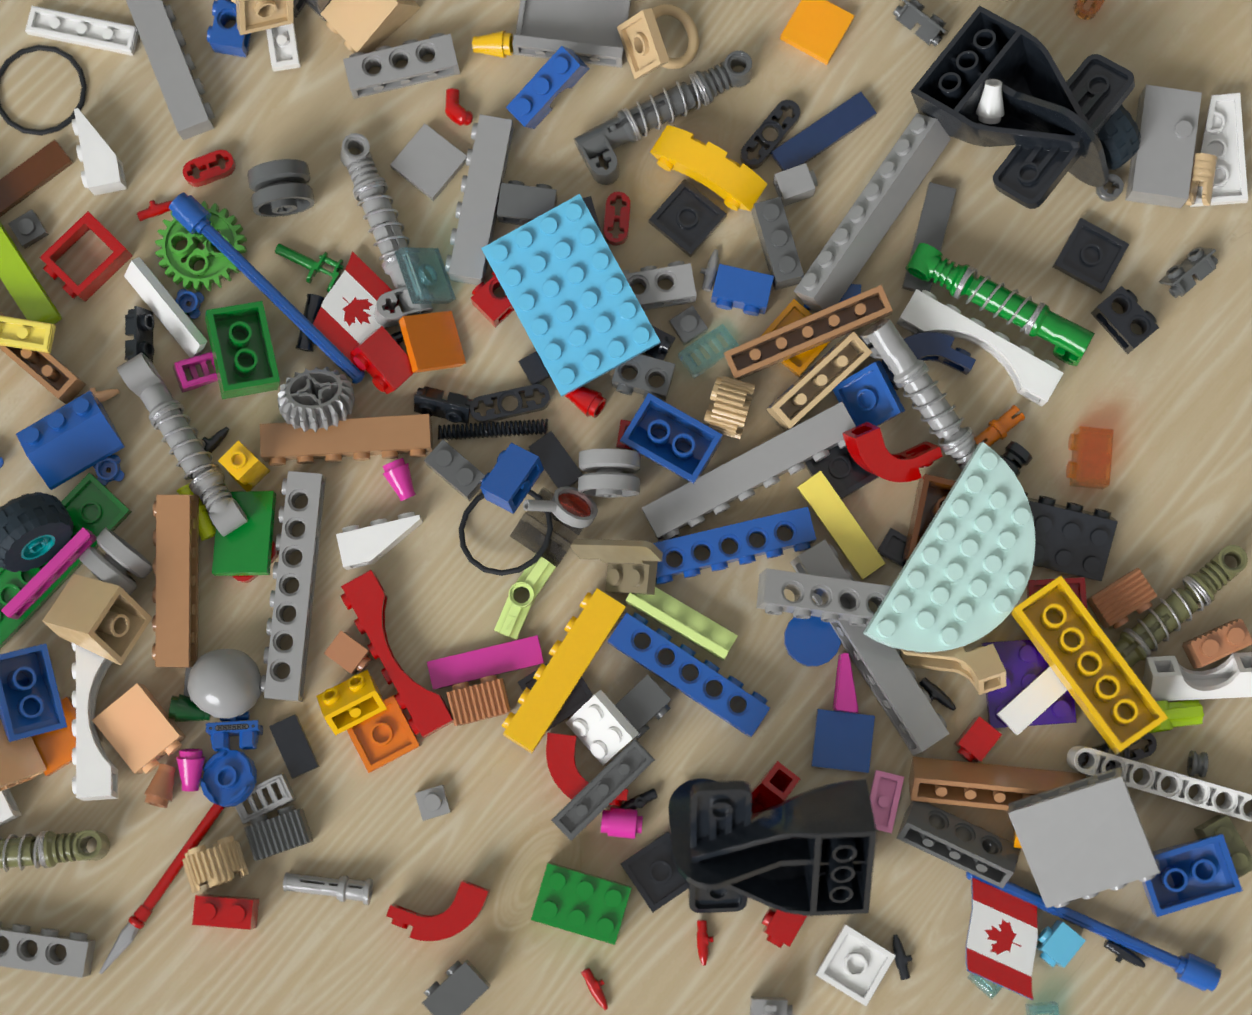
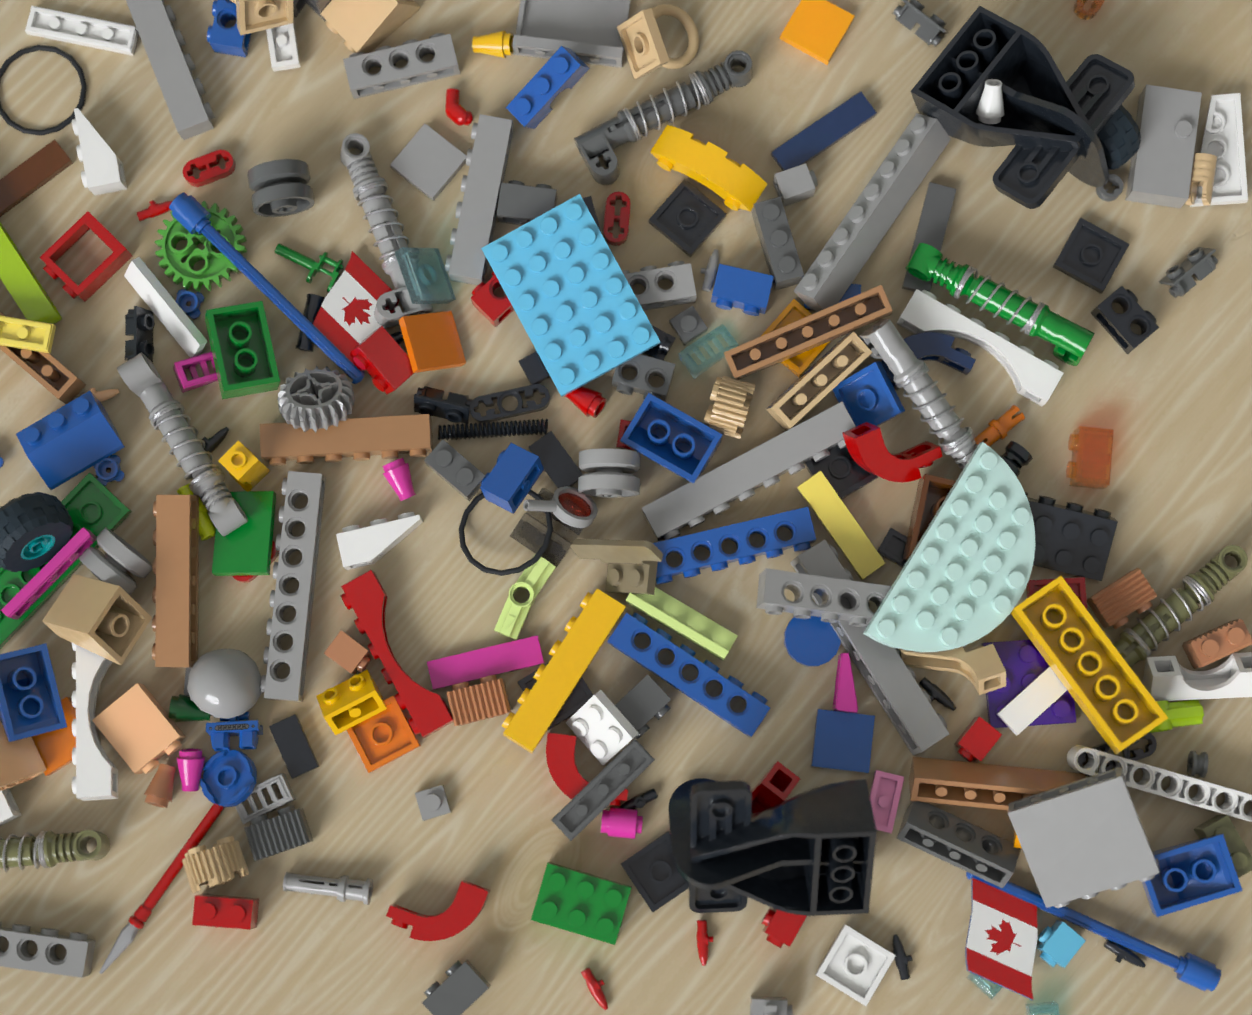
(28, 229): dark grey plate -> none
(788, 124): black beam -> none

